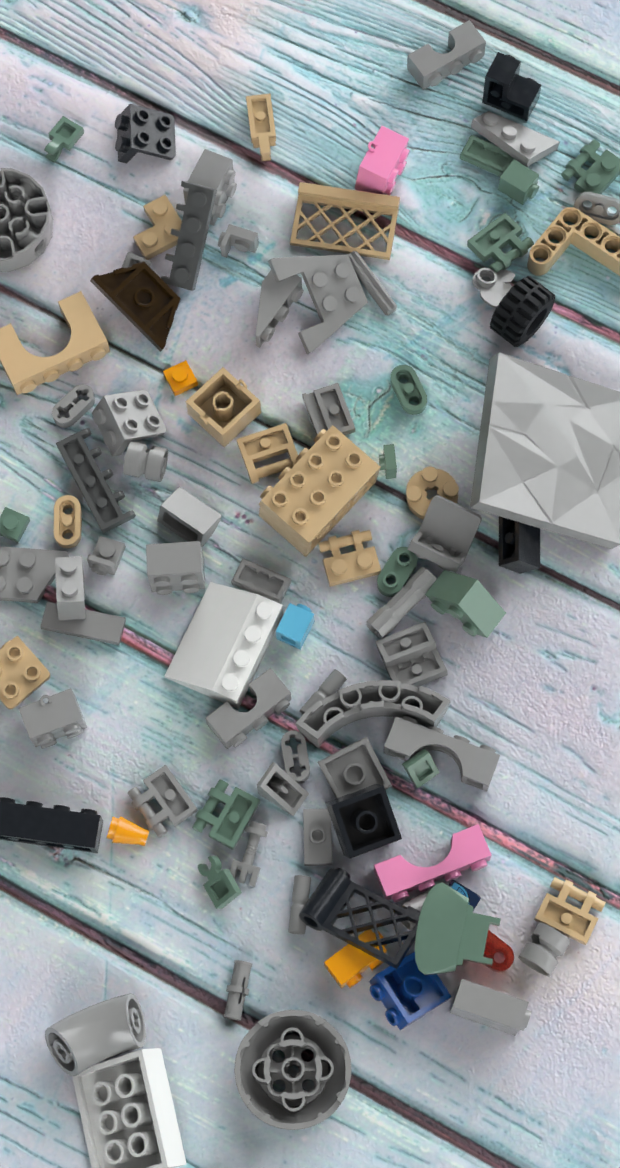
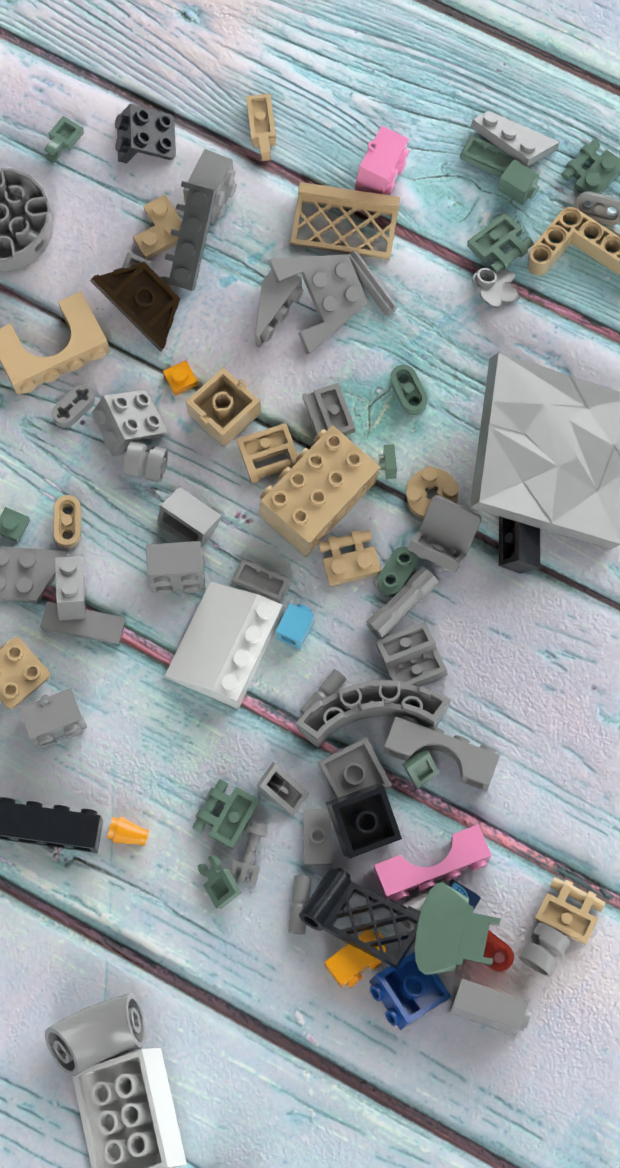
(92, 481): dark grey hinge -> none
(106, 556): light grey bracket -> none
(169, 795): light grey plate -> none
(233, 726): light grey arch -> none
(237, 990): light grey pin -> none
(240, 238): light grey bracket -> none
(292, 1034): light grey brick -> none
(302, 755): light grey beam -> none
(431, 67): light grey arch -> none
(466, 601): sand green brick -> none
(508, 90): black brick -> none
(522, 311): black tyre -> none

